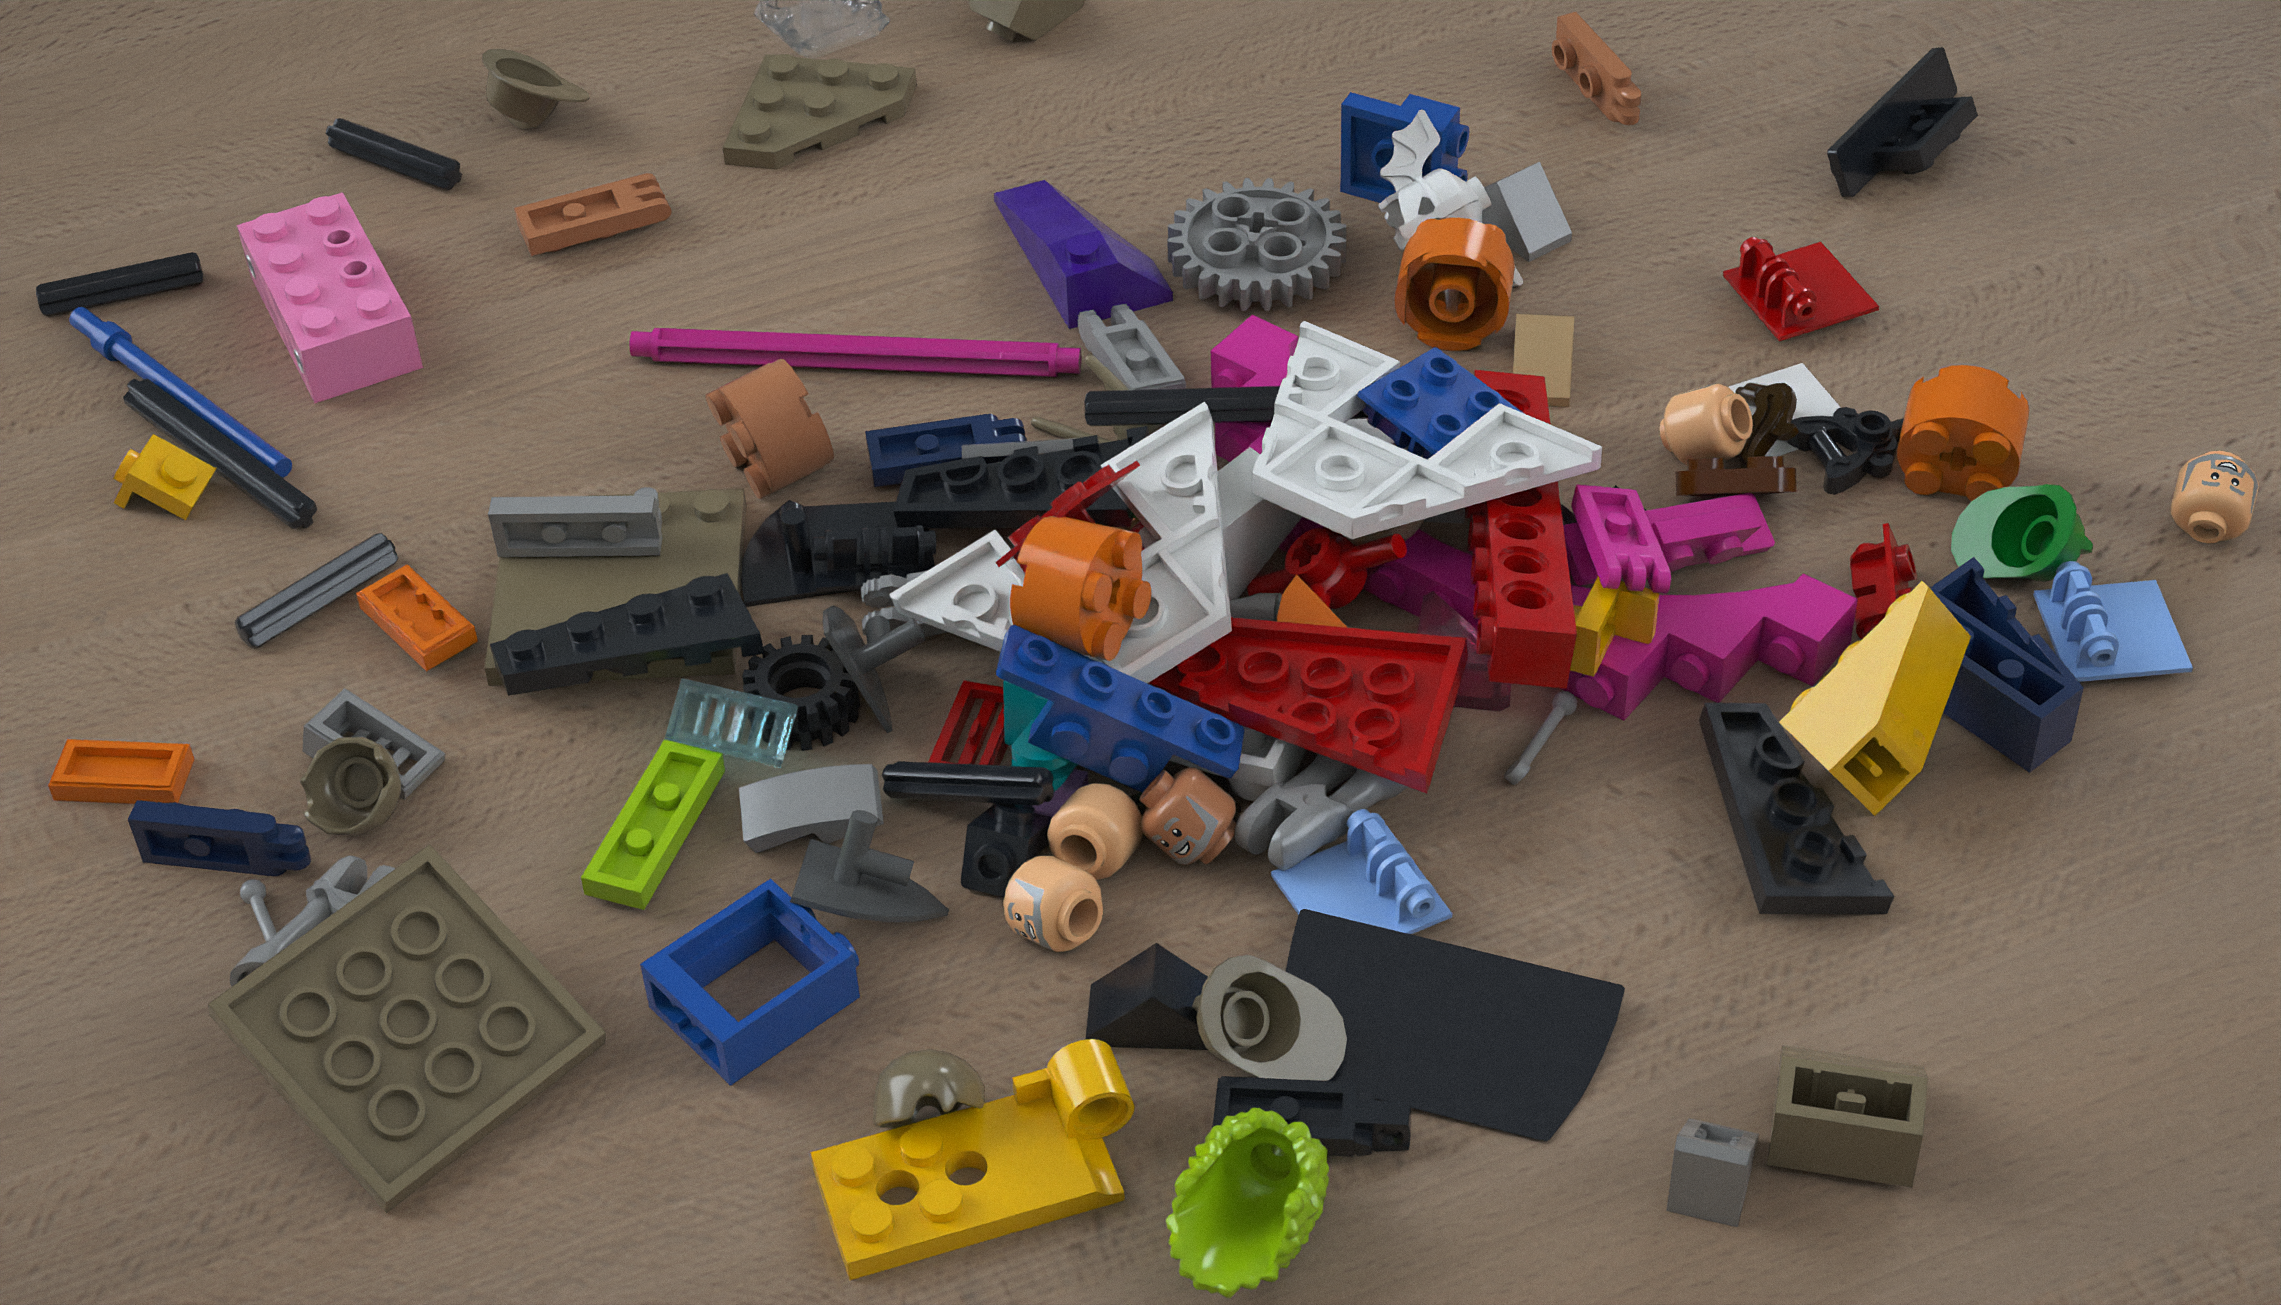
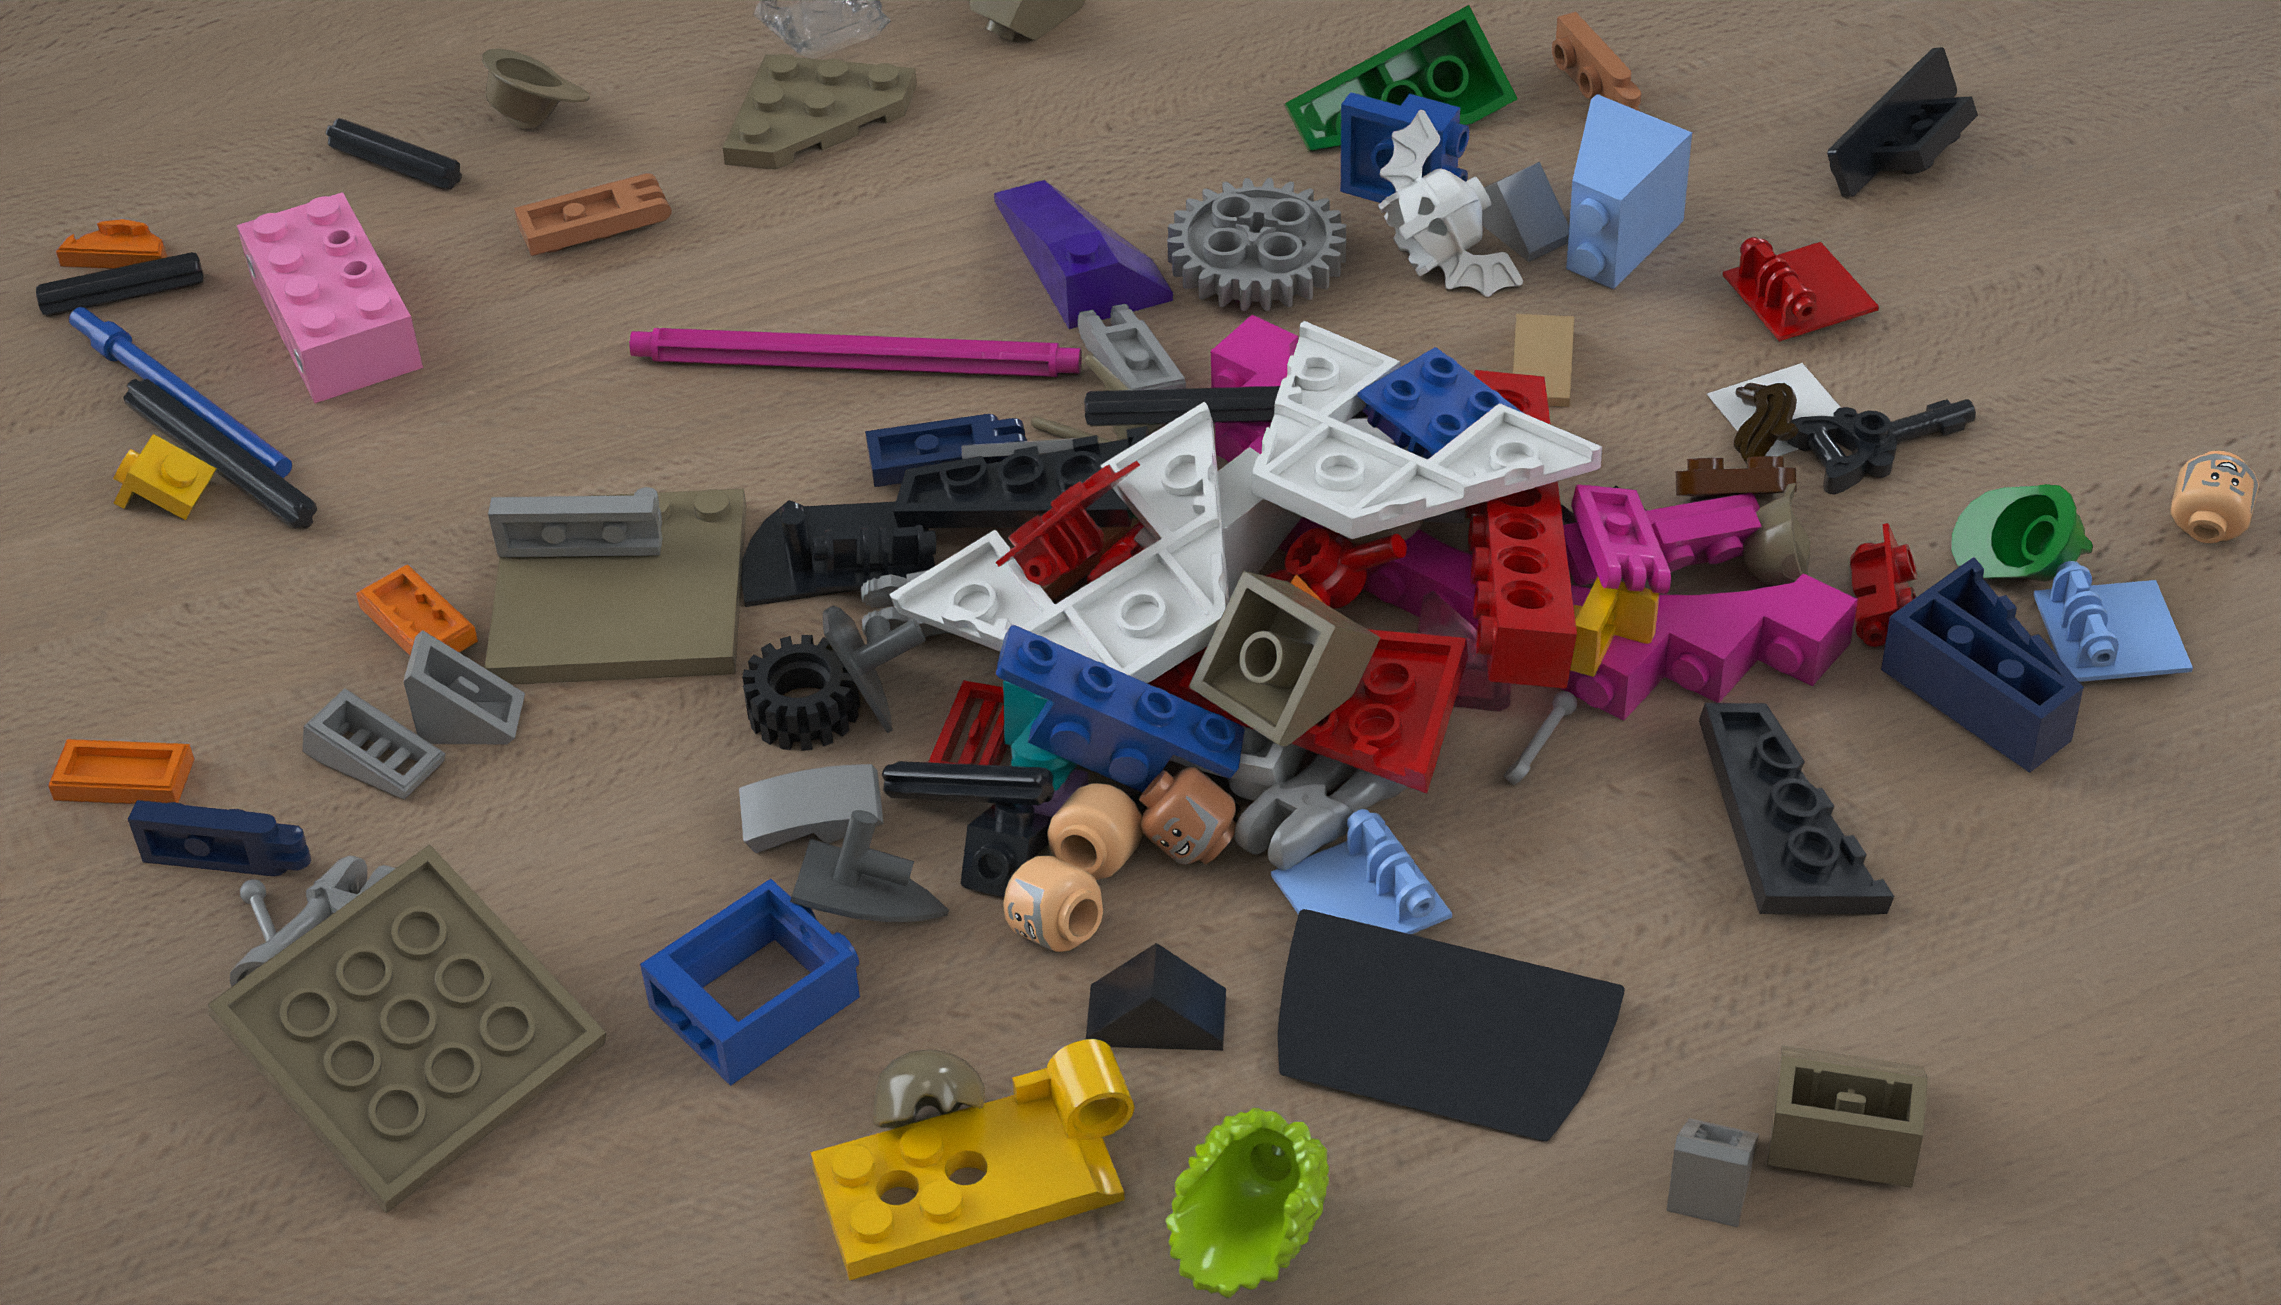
(112, 246): none -> orange tile
(316, 590): axle -> none
(351, 786): dark tan hair -> none
(458, 698): none -> light grey slope
(628, 637): black wing -> none
(653, 824): lime plate -> none
(692, 709): clear light blue slope -> none
(770, 428): nougat brick -> none
(1080, 585): orange brick -> none
(1269, 1022): dark tan piece -> none
(1281, 658): none -> dark tan slope
(1333, 1110): black hinge -> none
(1441, 63): none -> green wedge
(1455, 282): orange brick -> none
(1624, 190): none -> light blue slope
(1706, 423): light nougat head -> none
(1781, 547): none -> dark tan cap
(1883, 699): yellow slope -> none
(1962, 433): orange brick -> none

